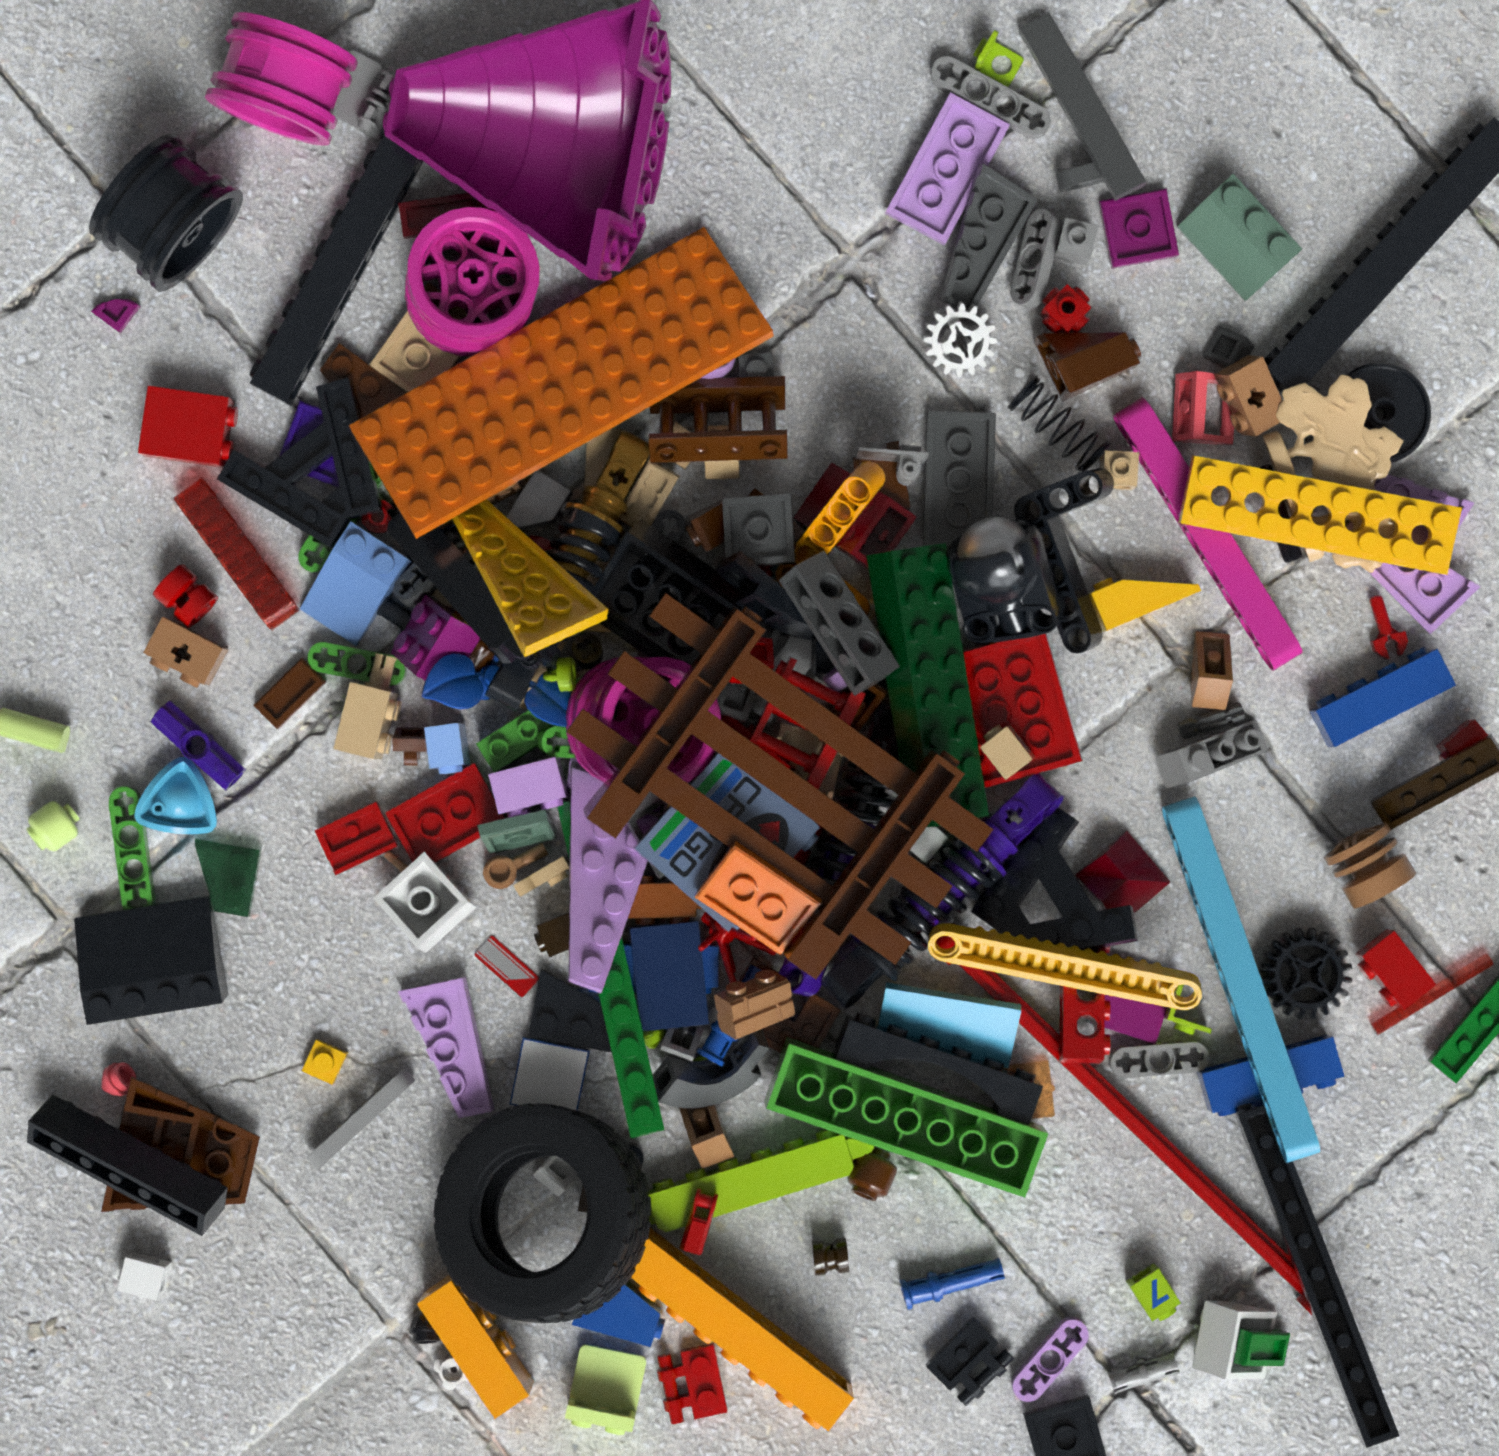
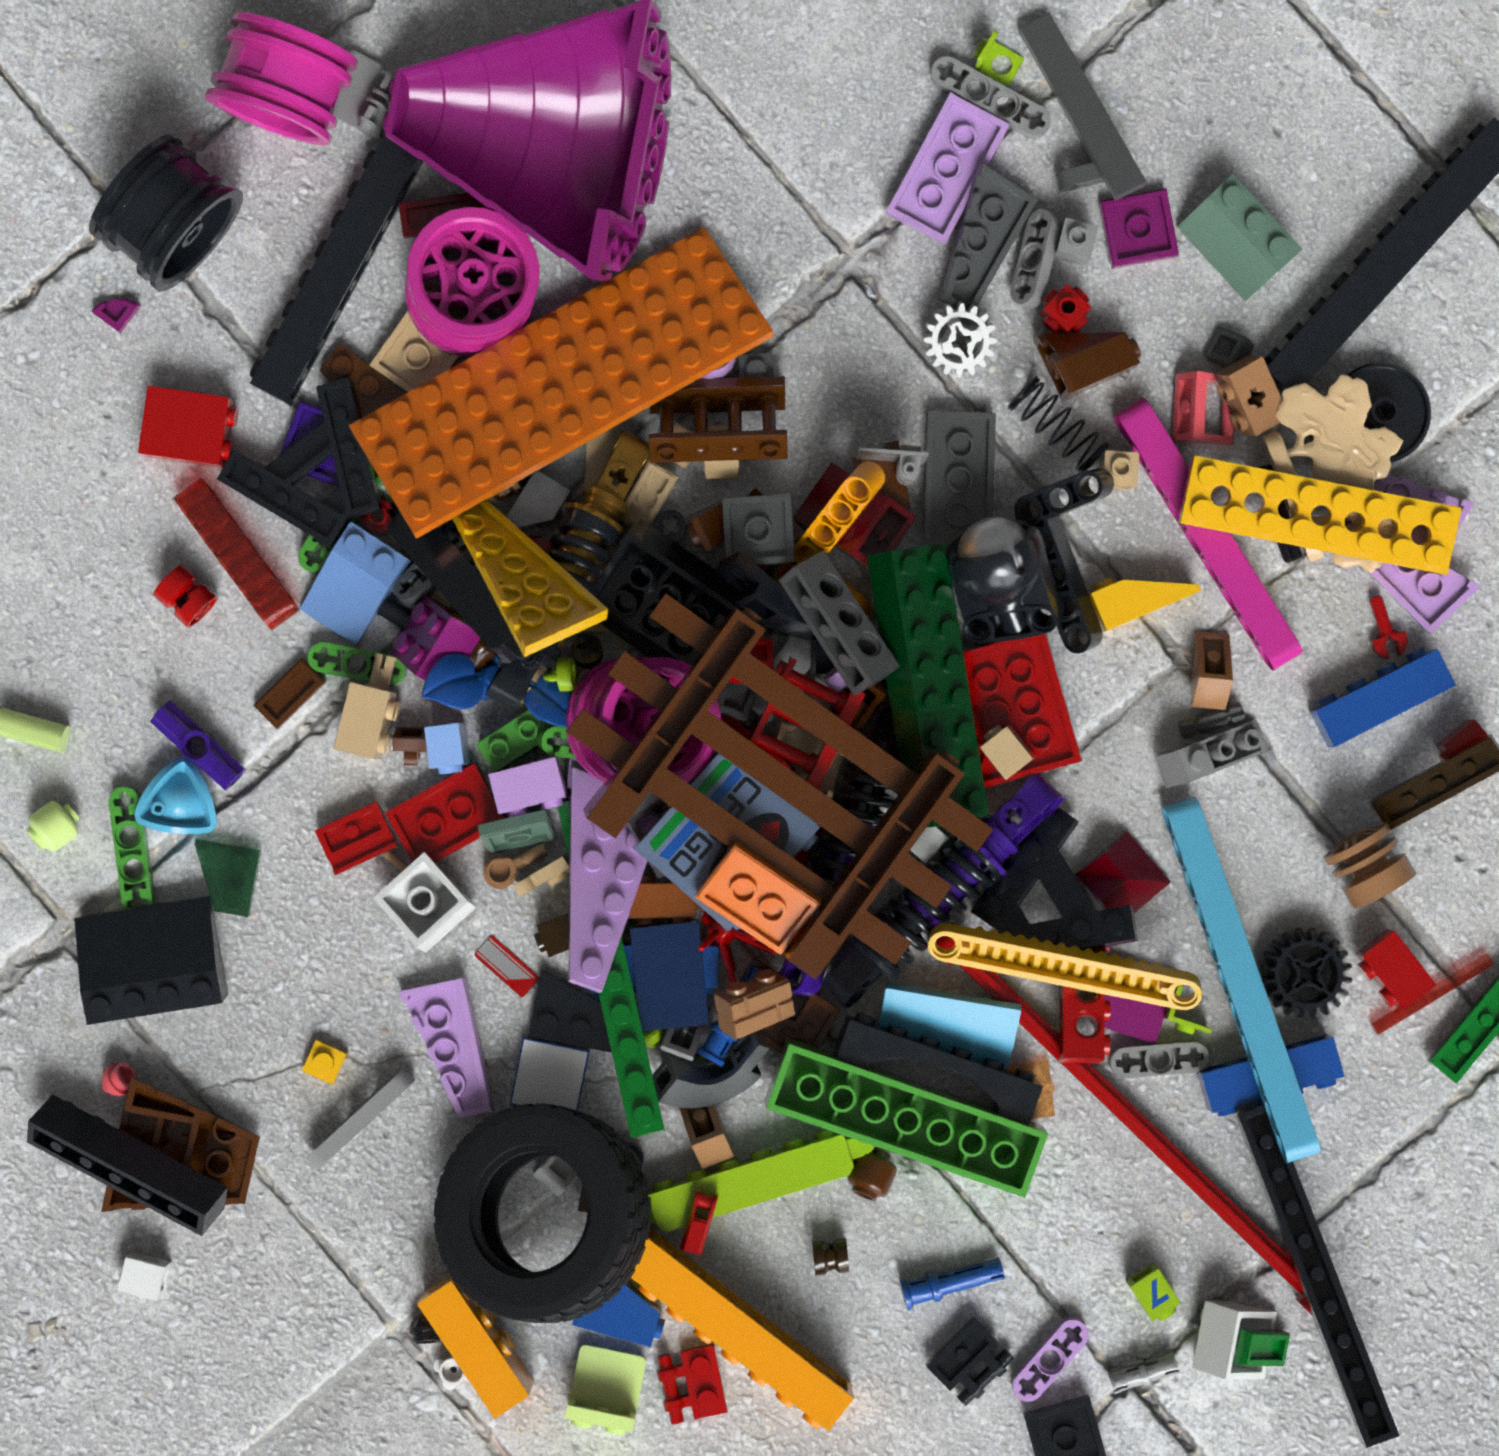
(172, 636): medium nougat brick -> none

